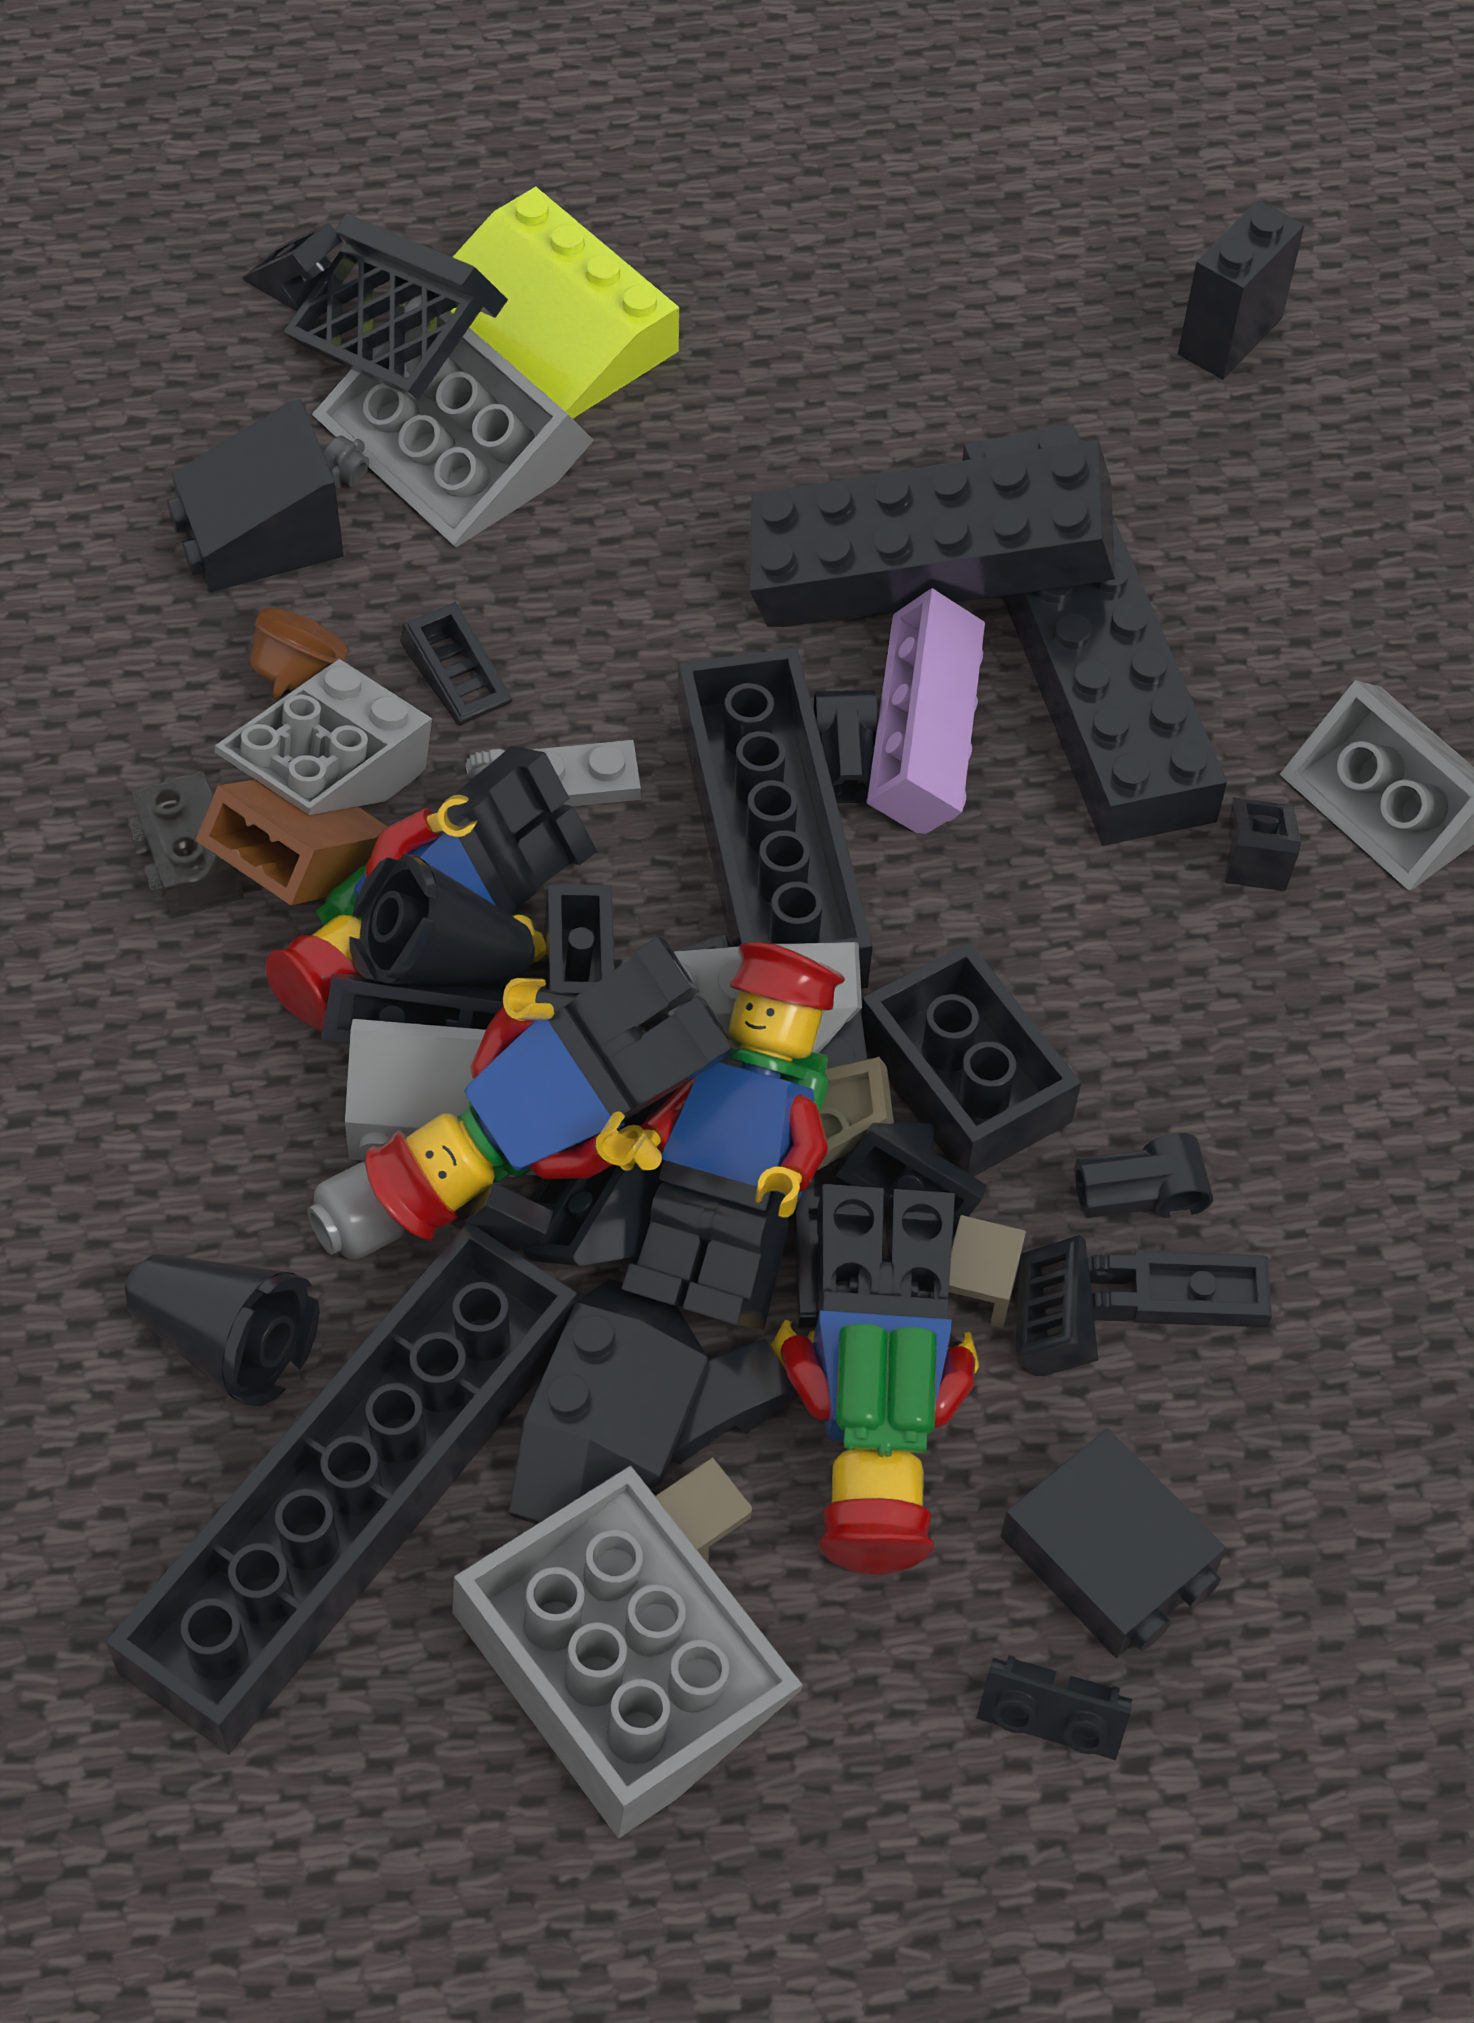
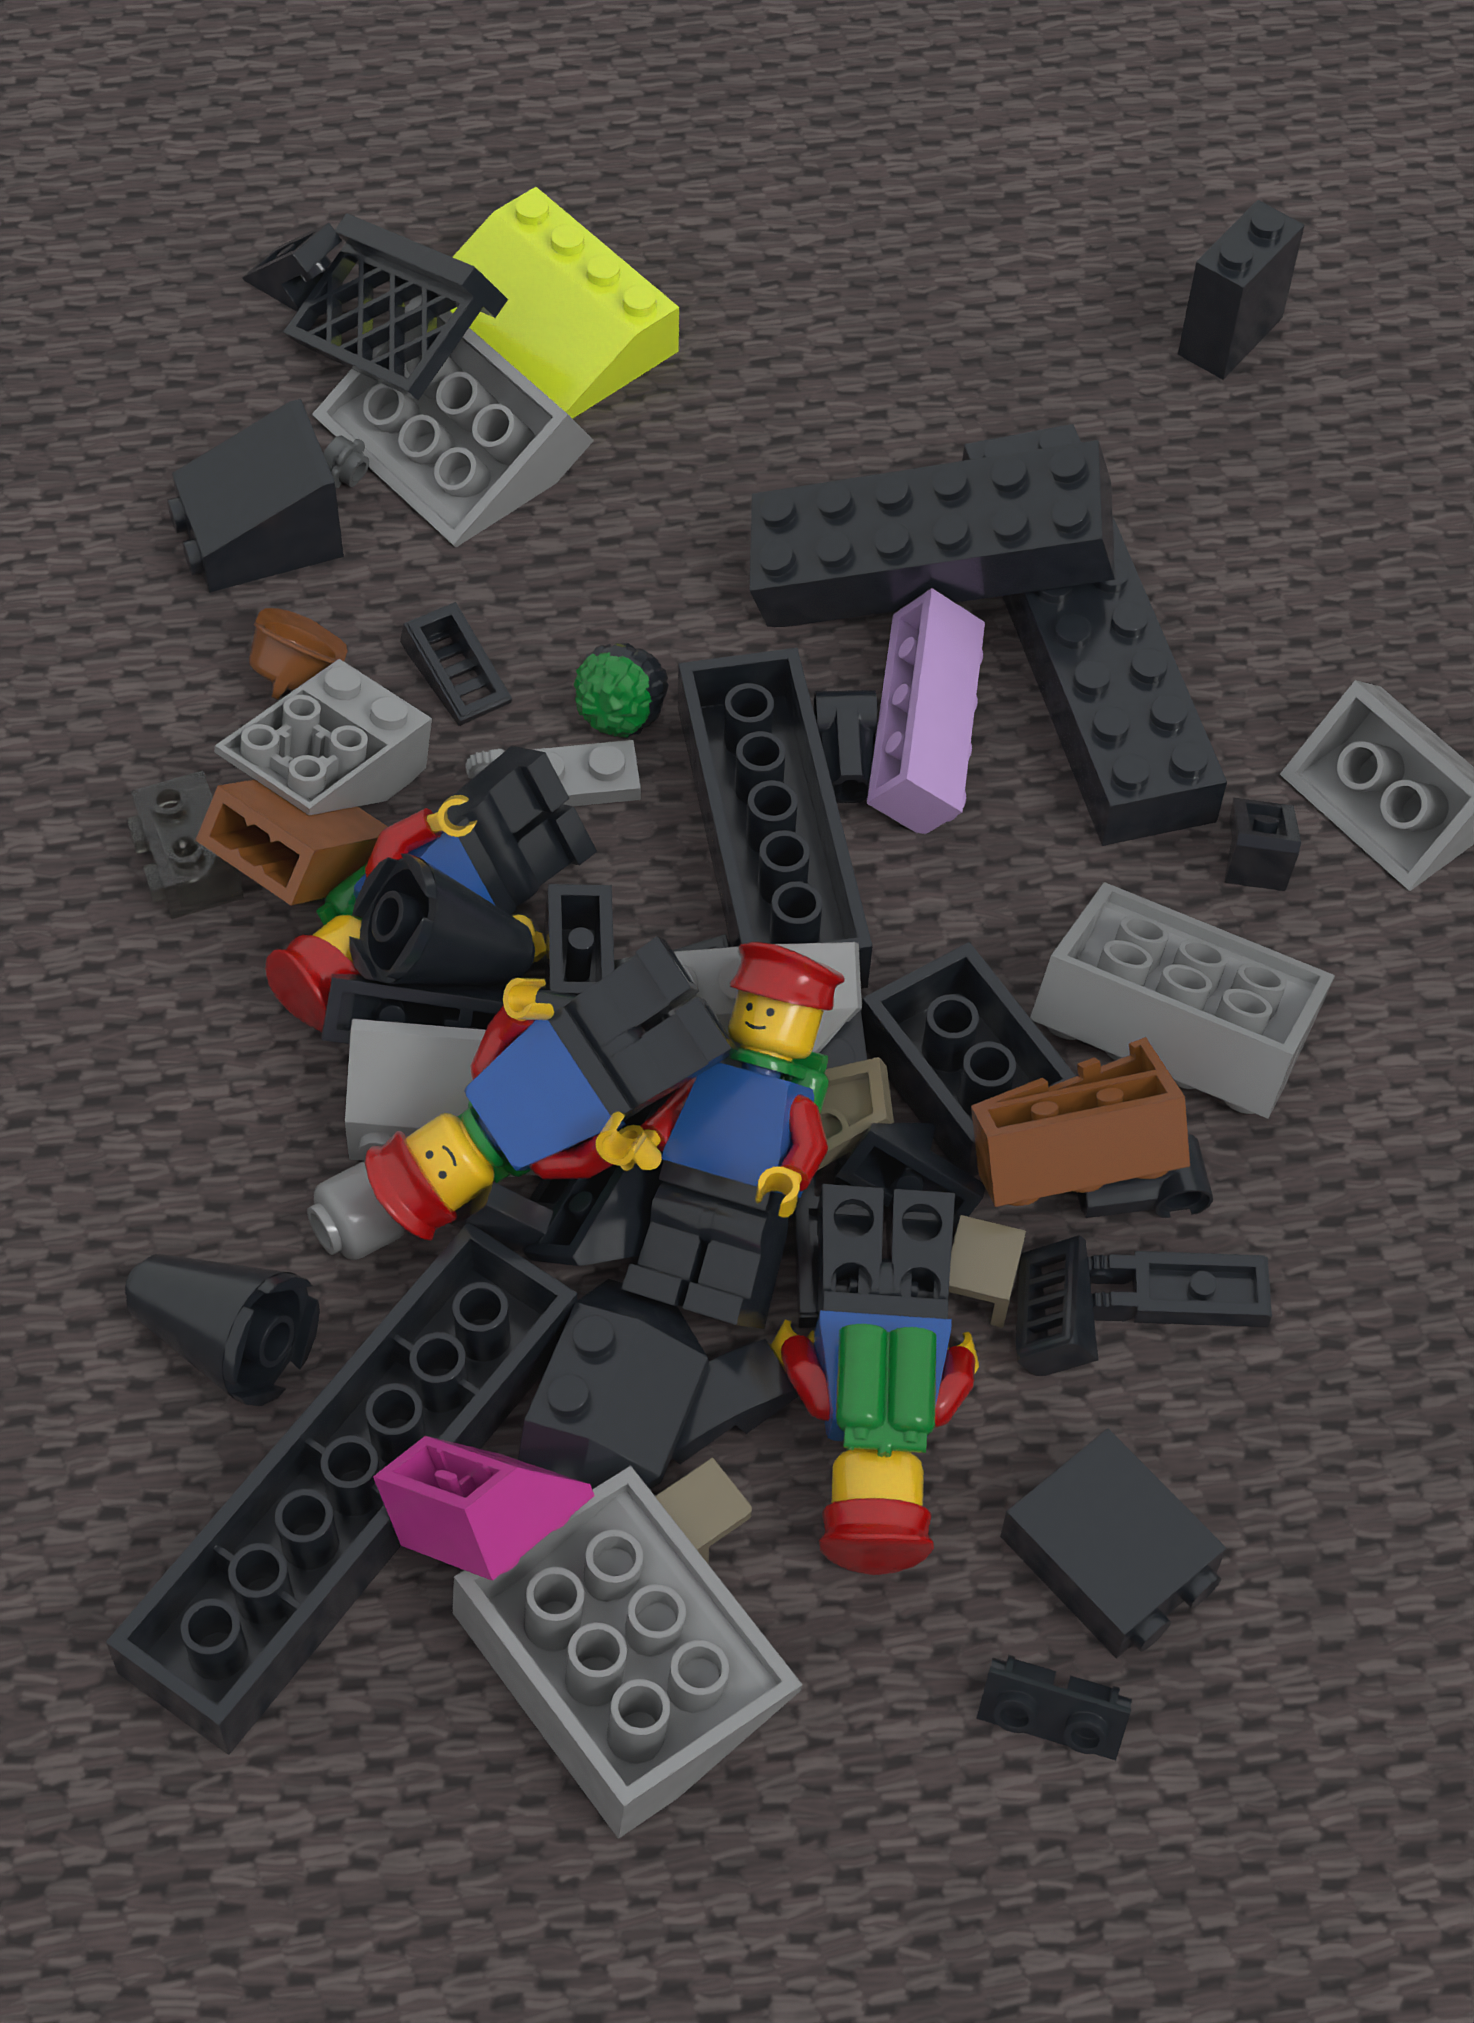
(474, 1504): none -> dark pink slope
(620, 689): none -> green piece
(1083, 1131): none -> dark orange wedge
(1205, 999): none -> light grey slope

